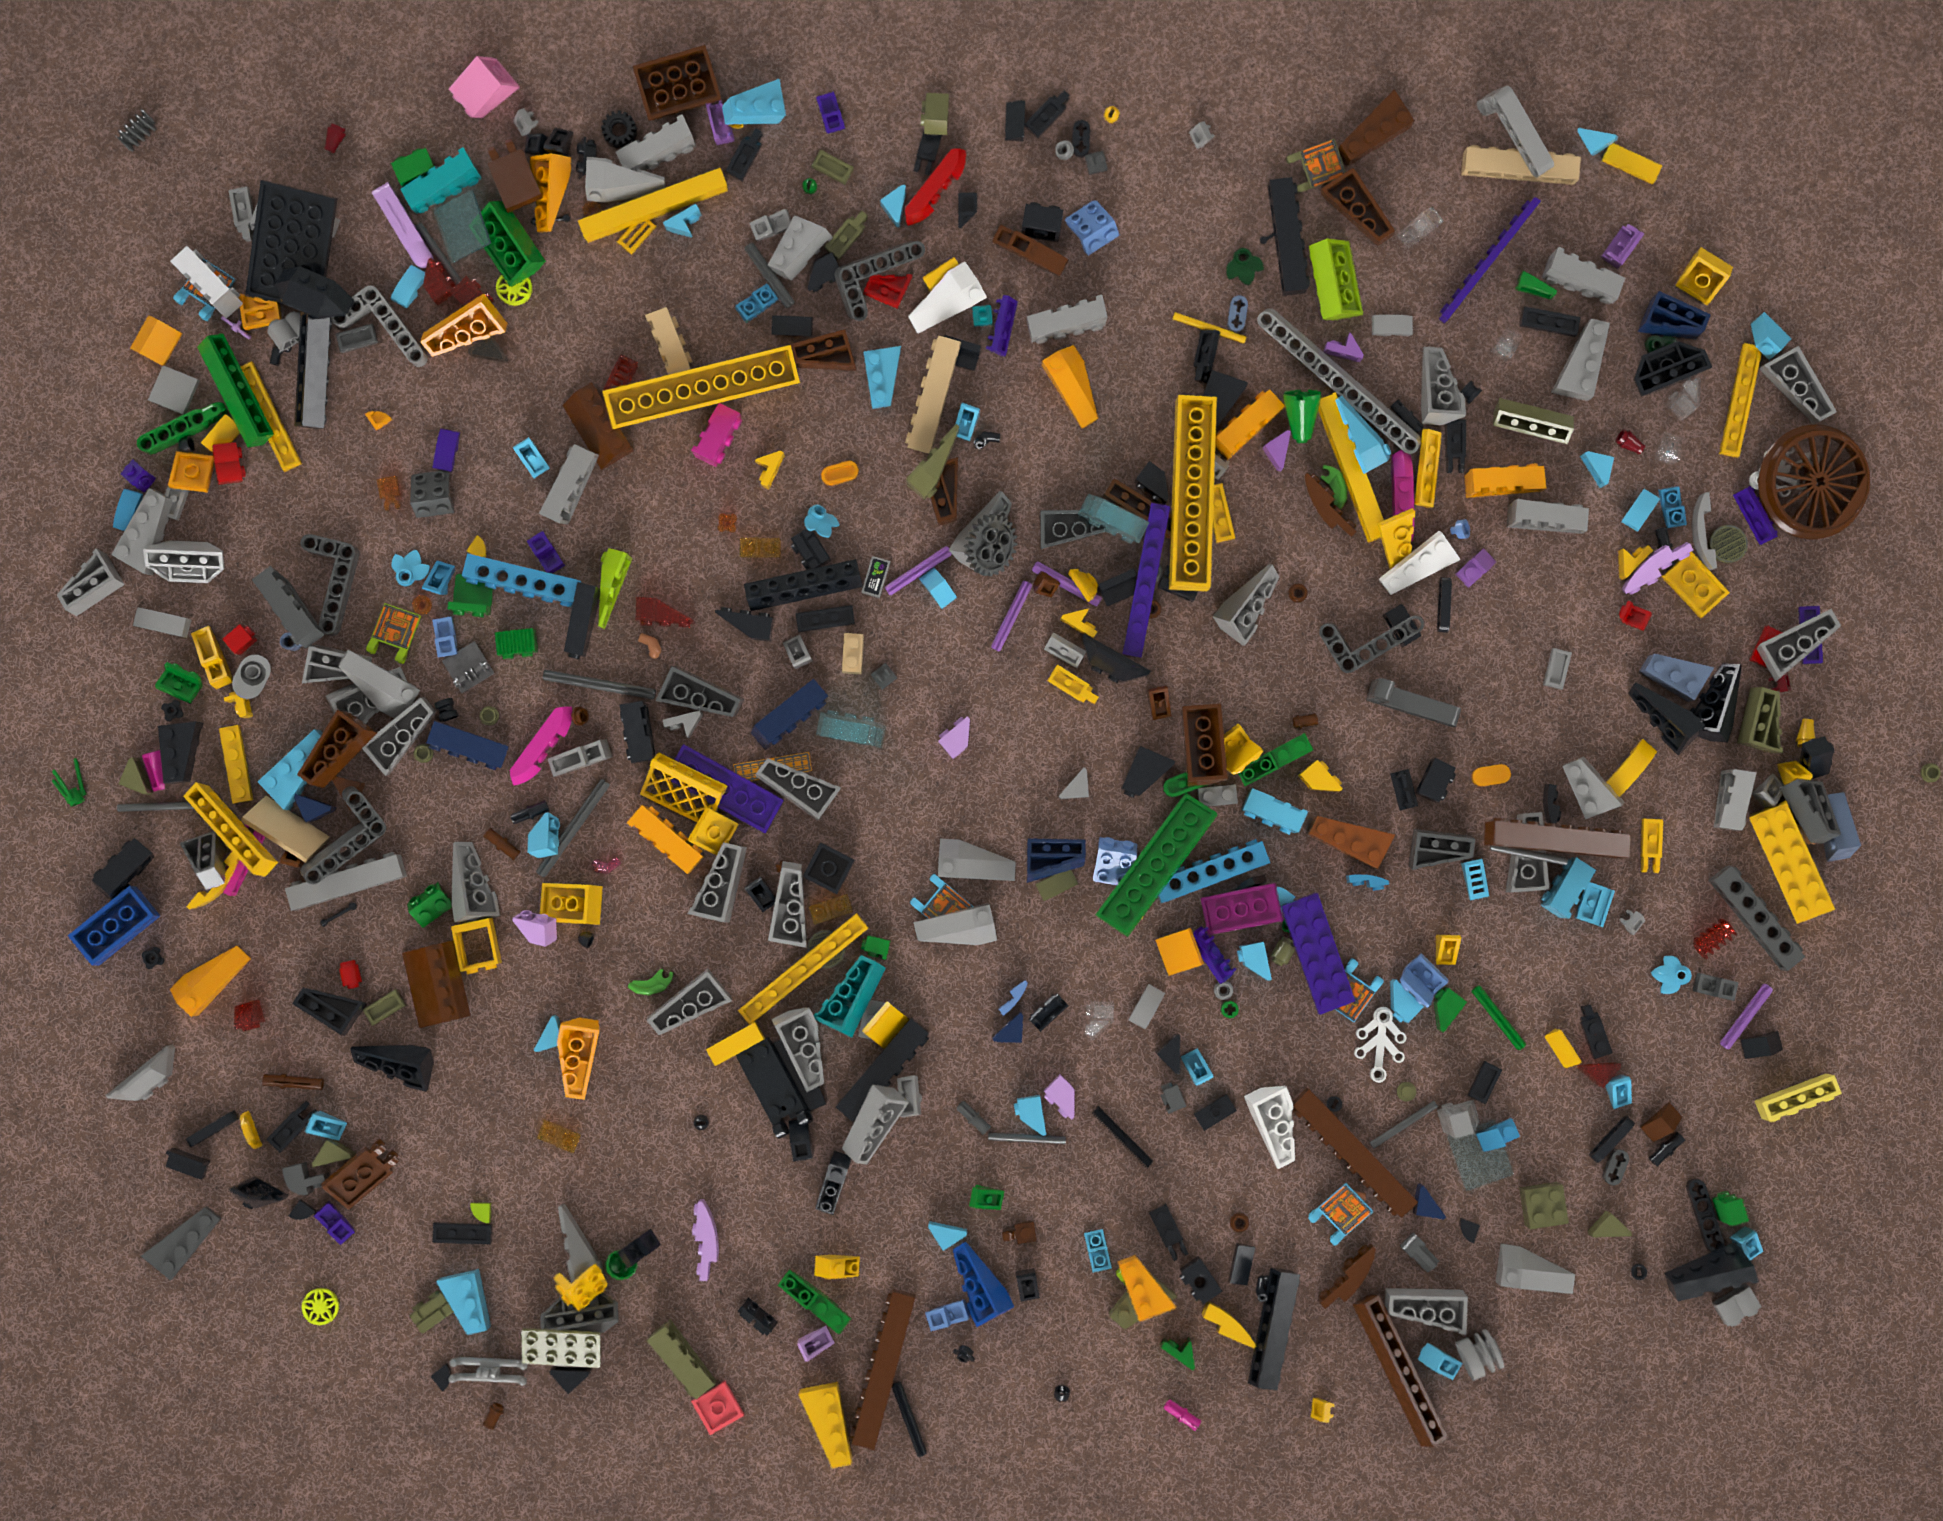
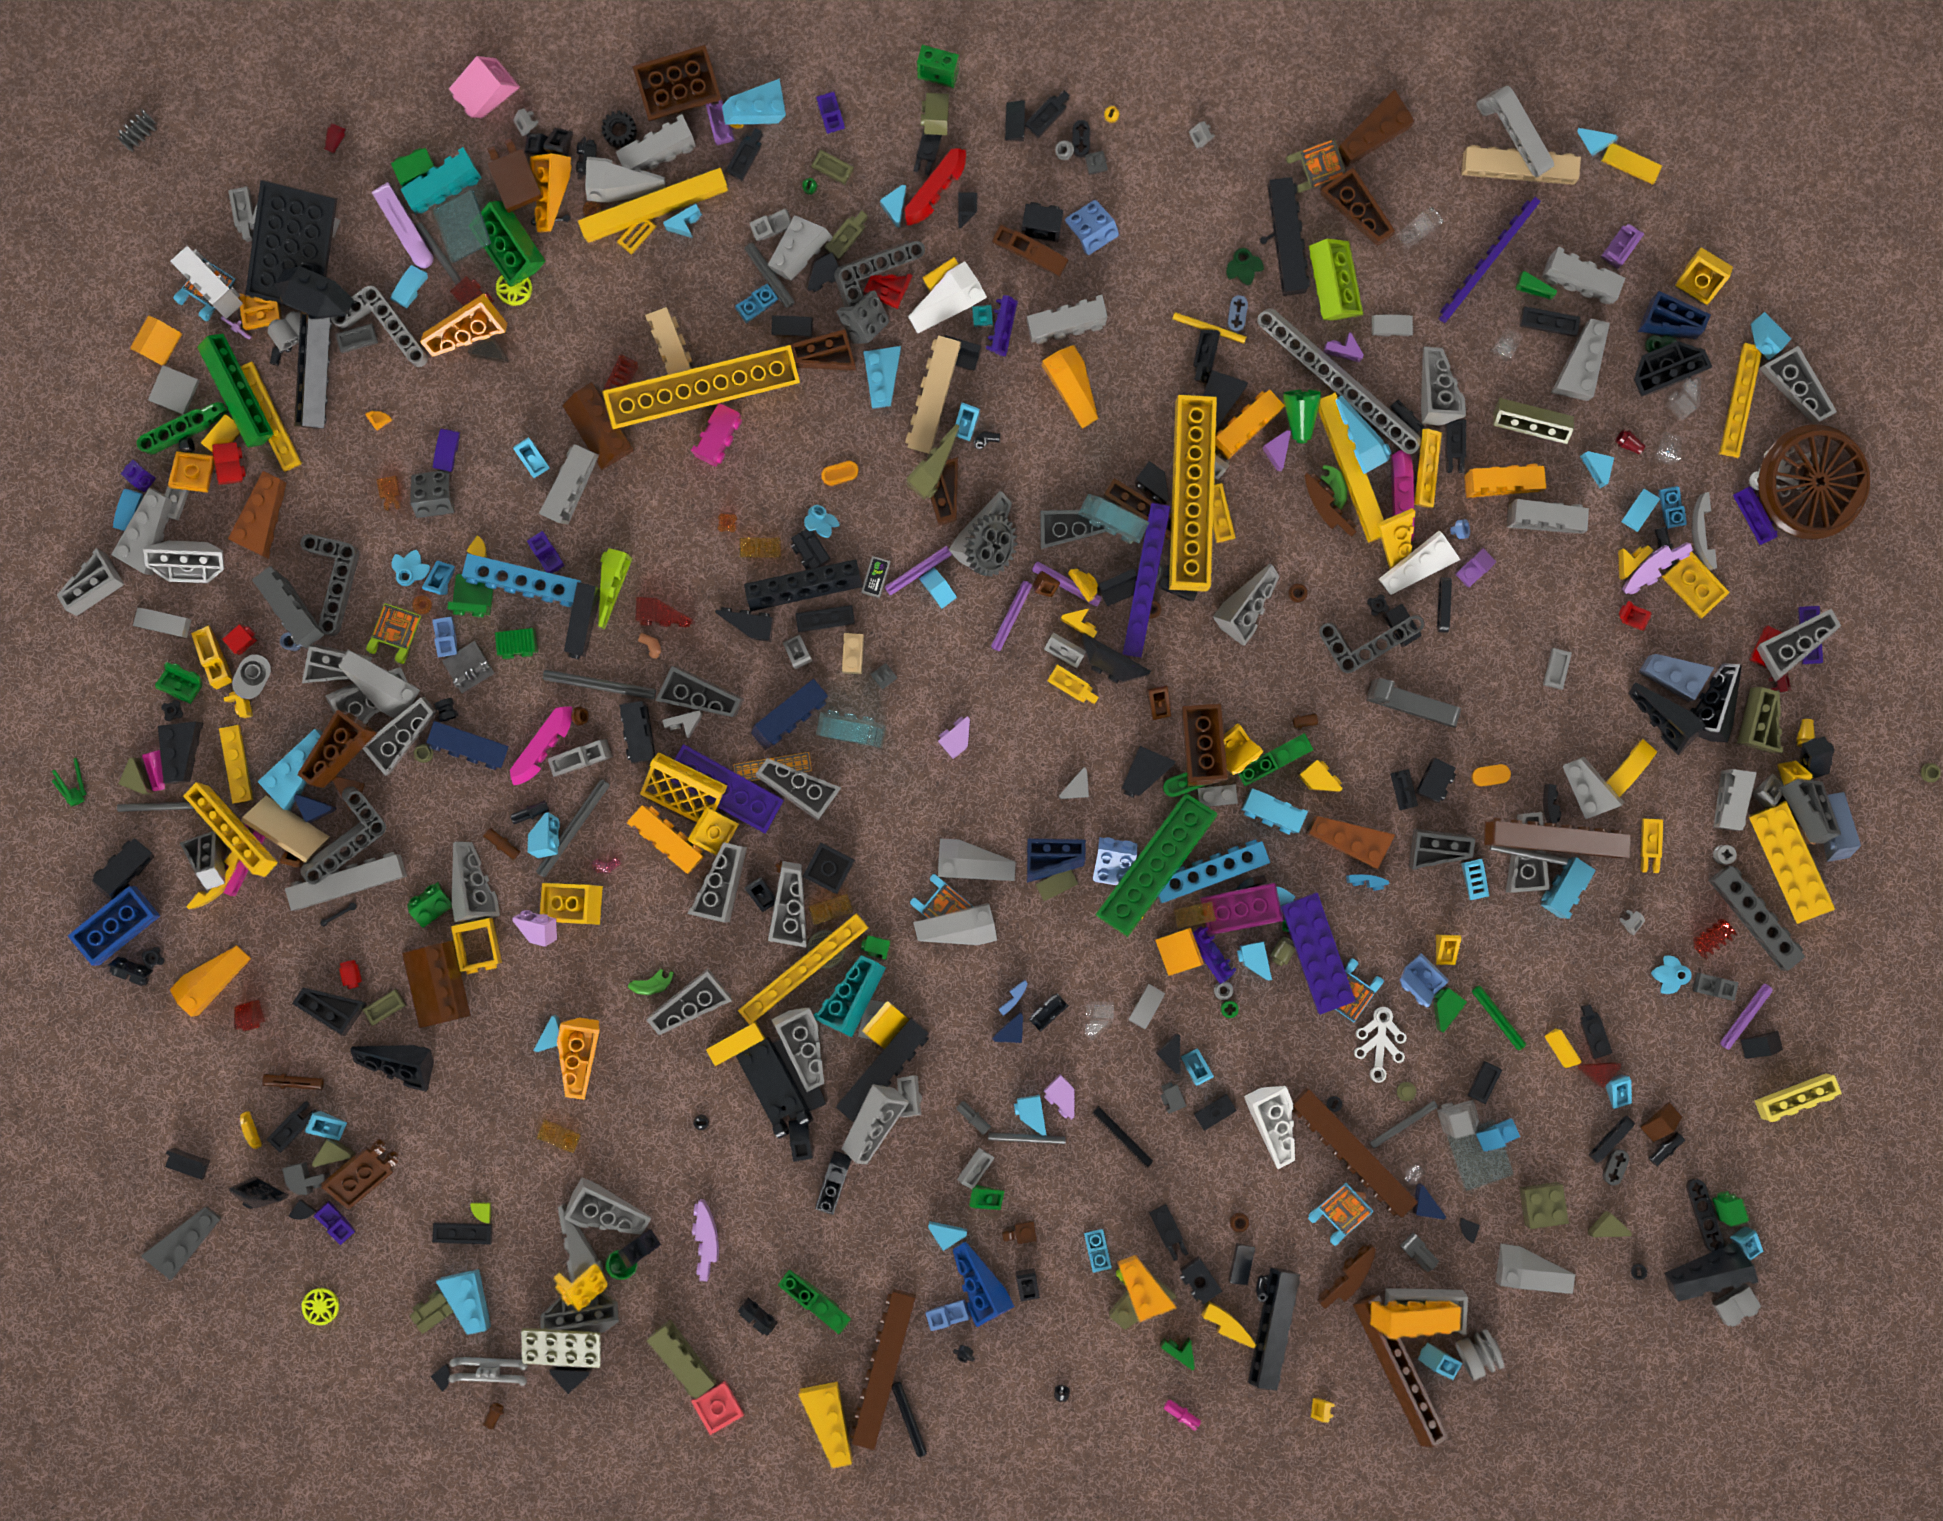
(122, 967): none -> black hinge
(147, 1077): light grey wedge -> none
(212, 1128): black beam -> none
(260, 515): none -> dark orange wedge
(436, 283): clear red slope -> none
(489, 715): olive plate -> none
(586, 939): black hinge -> none
(600, 1208): none -> light grey wedge
(772, 463): yellow slope -> none
(815, 1343): lavender slope -> none
(836, 1266): yellow slope -> none
(864, 319): none -> dark grey bracket
(940, 63): none -> green window
(975, 1168): none -> light grey plate
(1194, 915): none -> clear yellow slope
(1380, 599): none -> black plate
(1403, 1002): medium azure slope -> none
(1413, 1174): none -> clear slope
(1415, 1318): none -> light orange wedge
(1470, 392): black wheel -> none
(1595, 904): medium azure plate -> none
(1720, 855): none -> light grey wheel
(1729, 543): tile -> none

